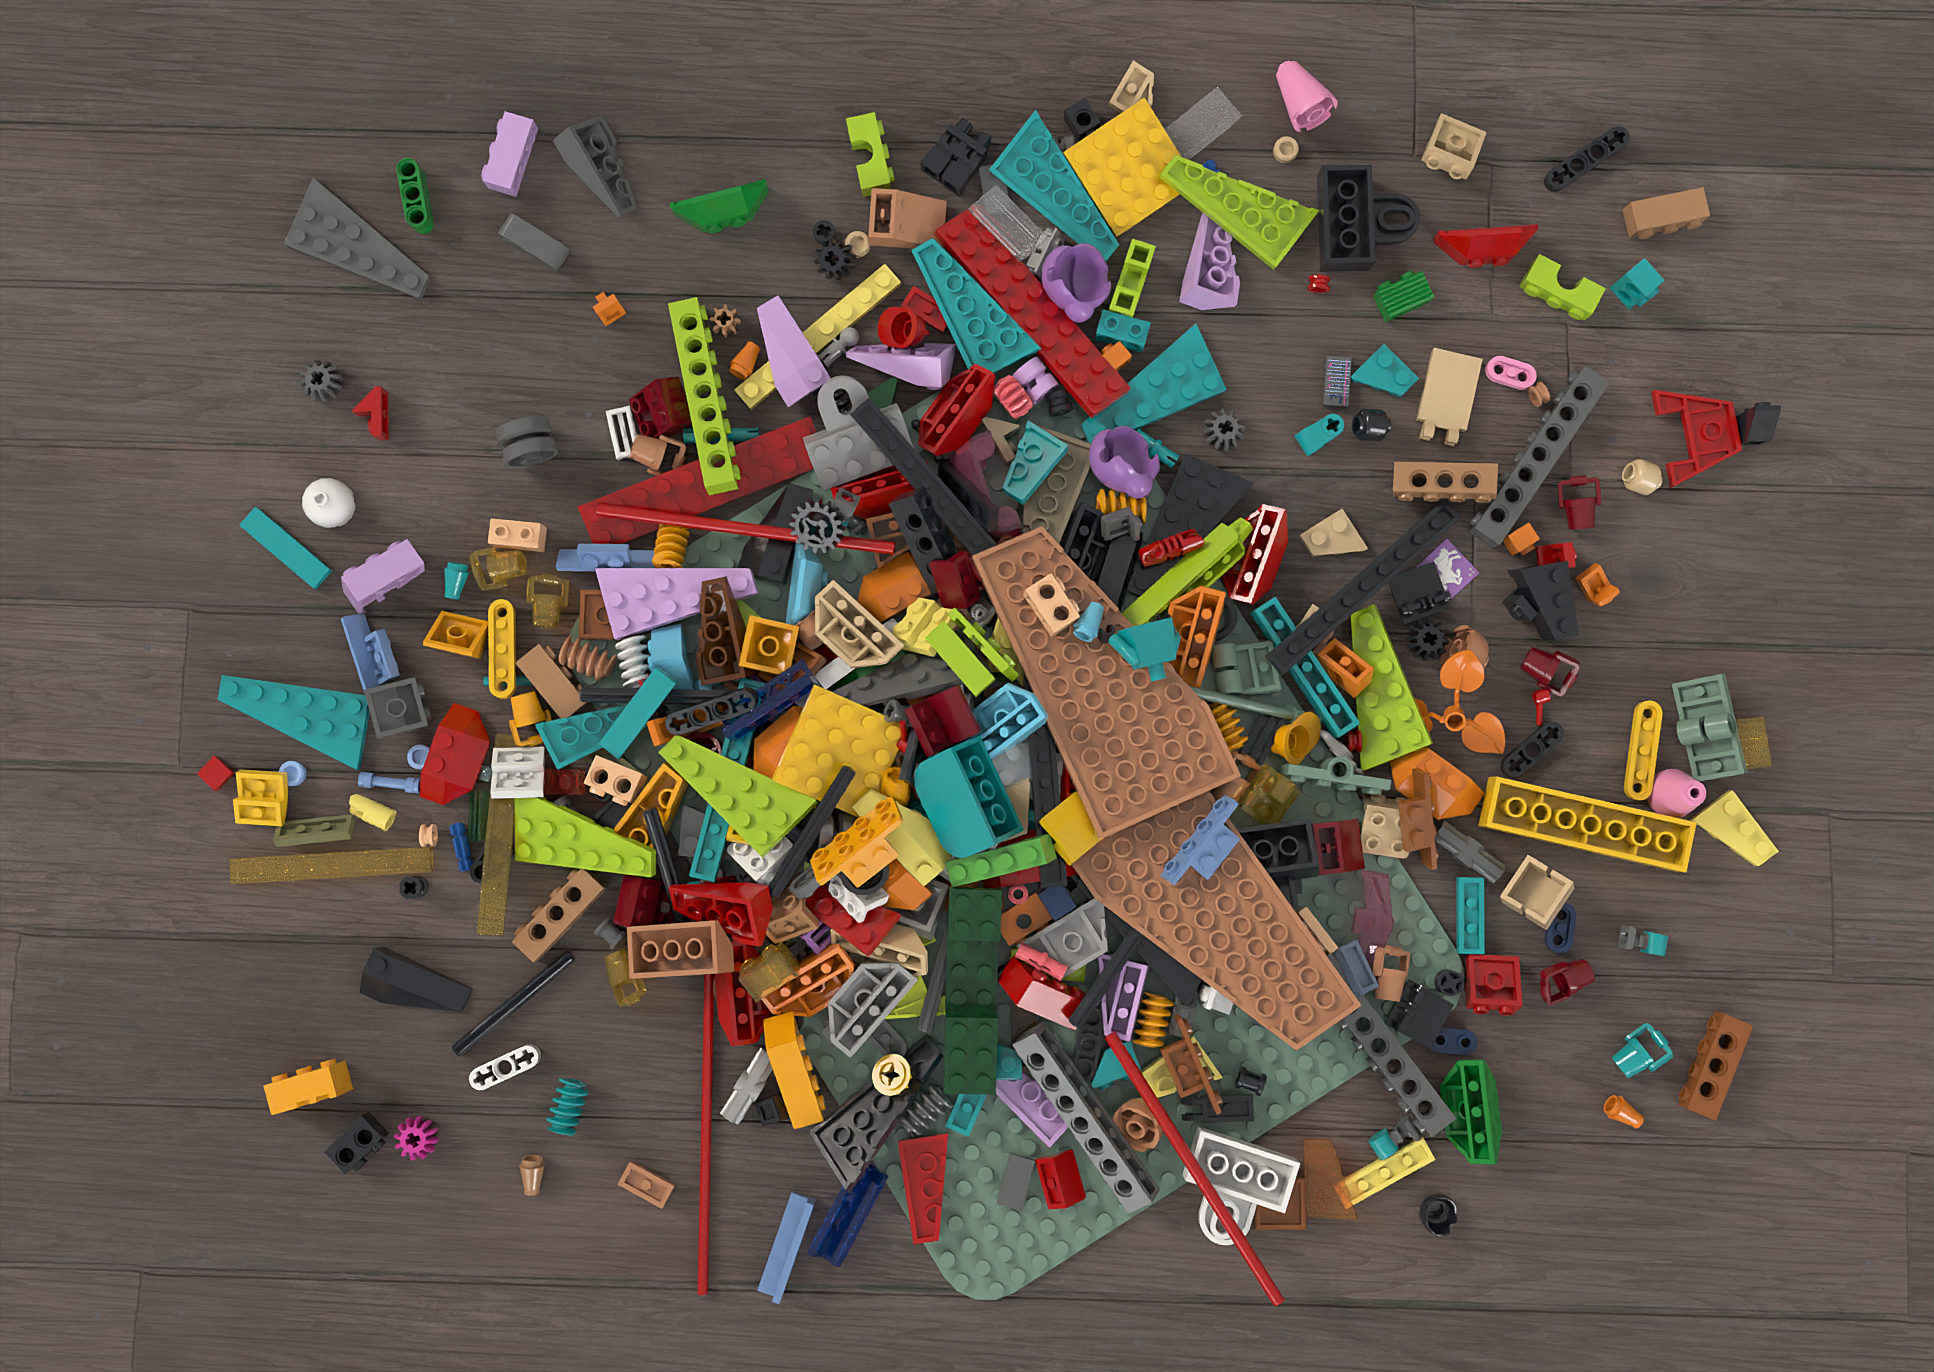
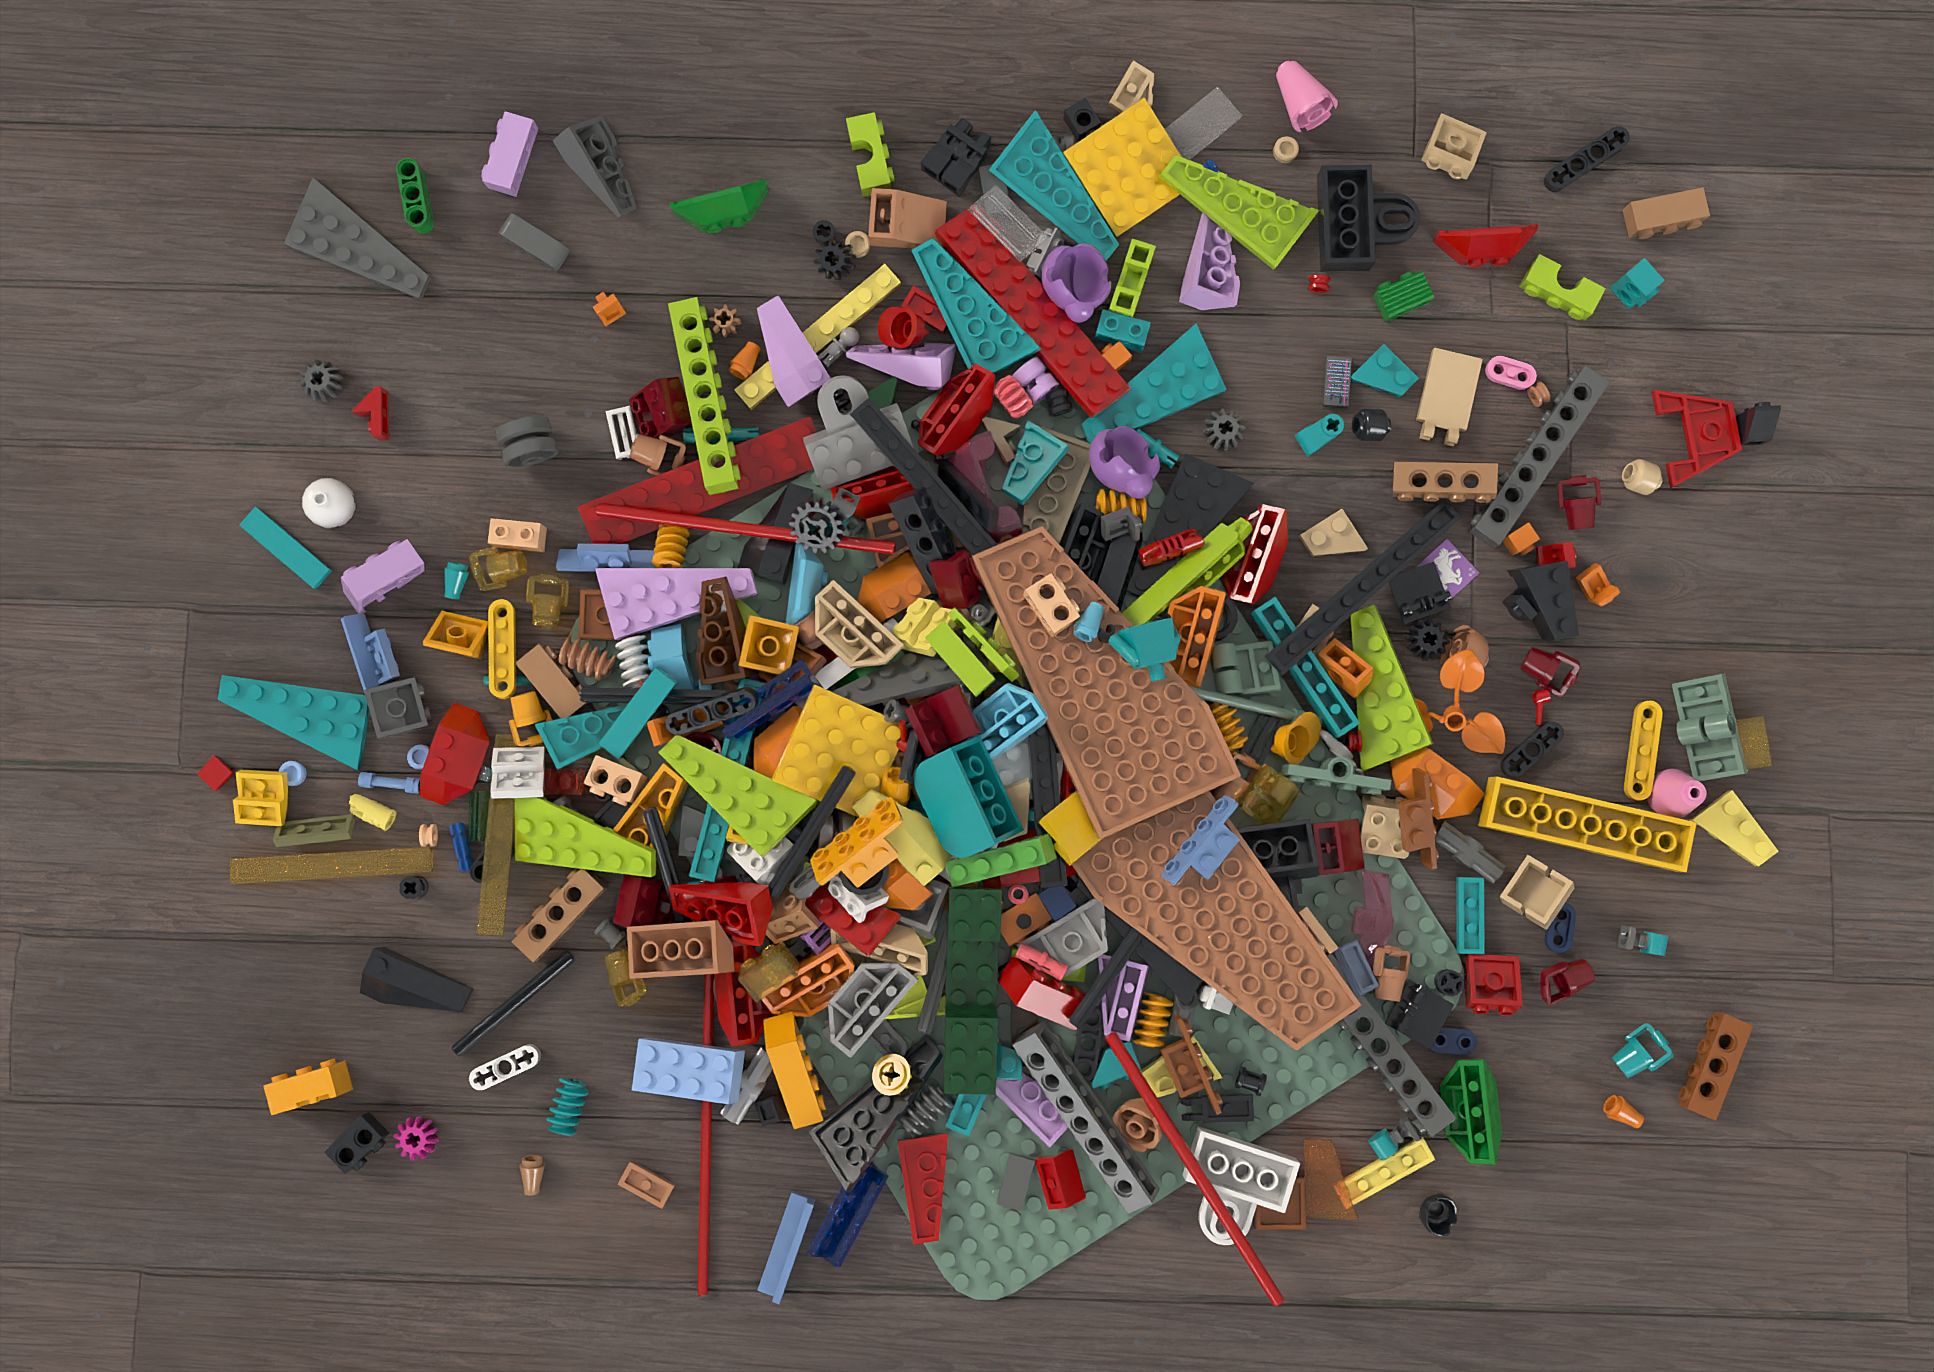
(688, 1070): none -> light blue brick

